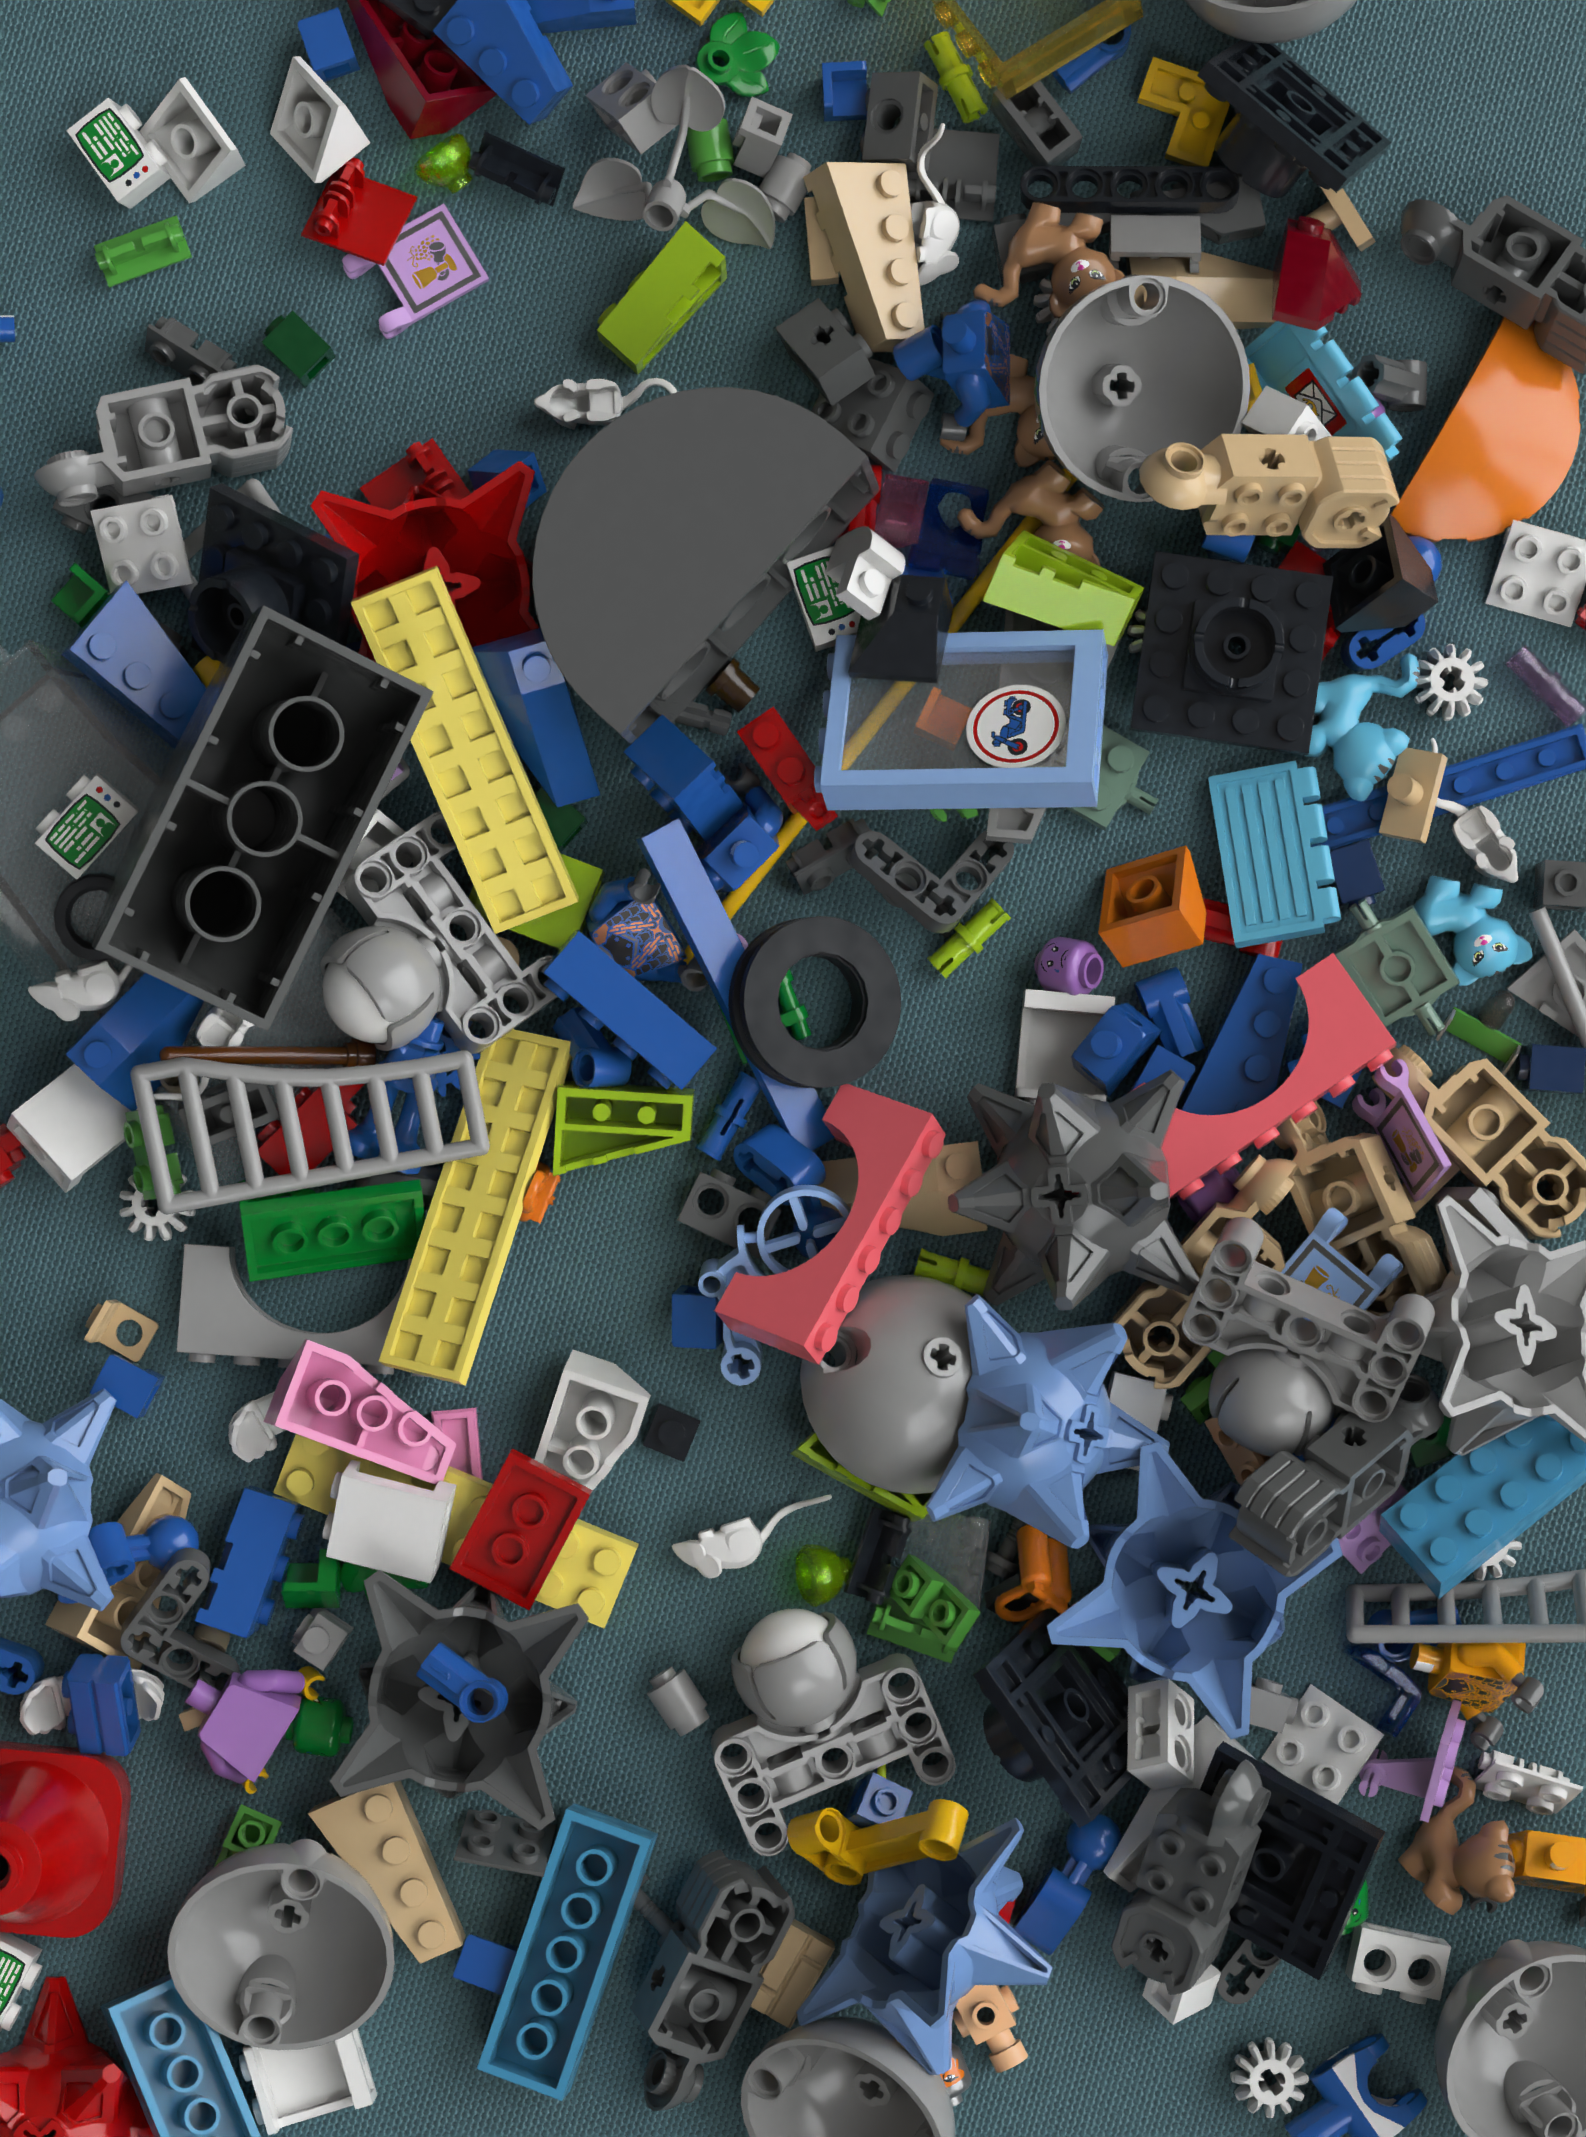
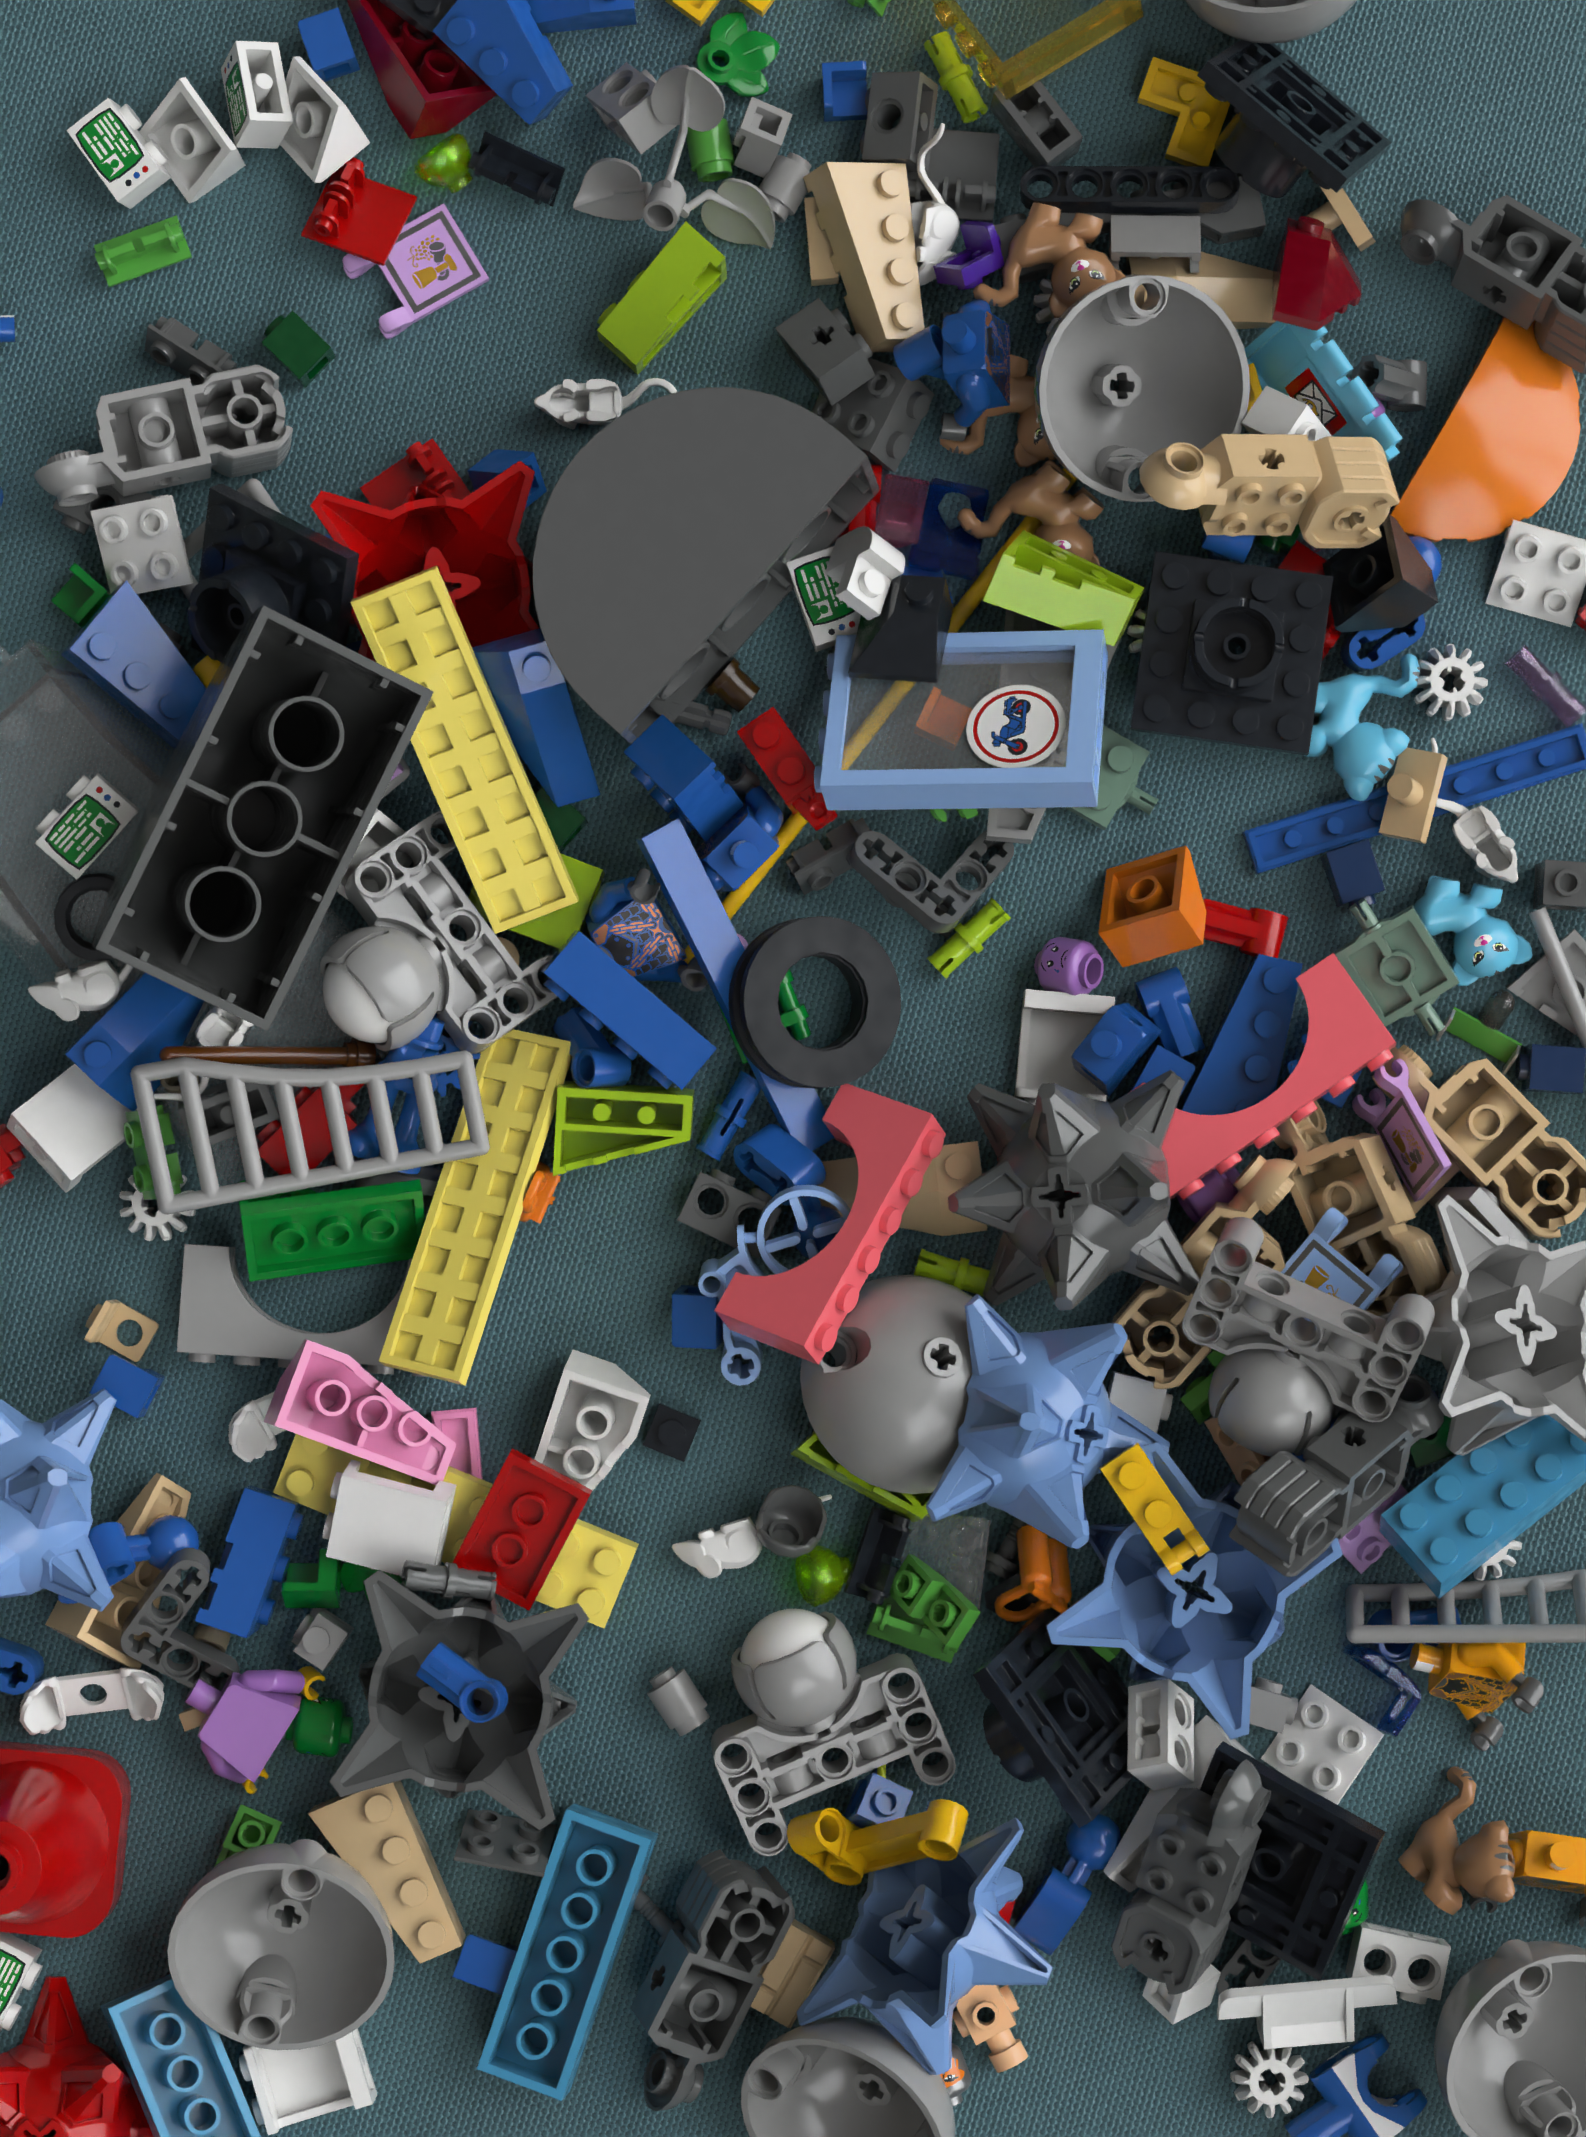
(102, 1704): blue brick -> none
(256, 94): none -> white brick
(449, 1580): none -> dark grey pin
(791, 1521): none -> dark grey hair
(978, 259): none -> dark purple bracket
(1085, 66): blue piece -> none
(1153, 1507): none -> yellow plate
(1269, 853): medium azure hinge -> none
(1306, 2010): none -> white plate
(1418, 1776): lavender plate -> none
(1541, 1790): white hinge -> none

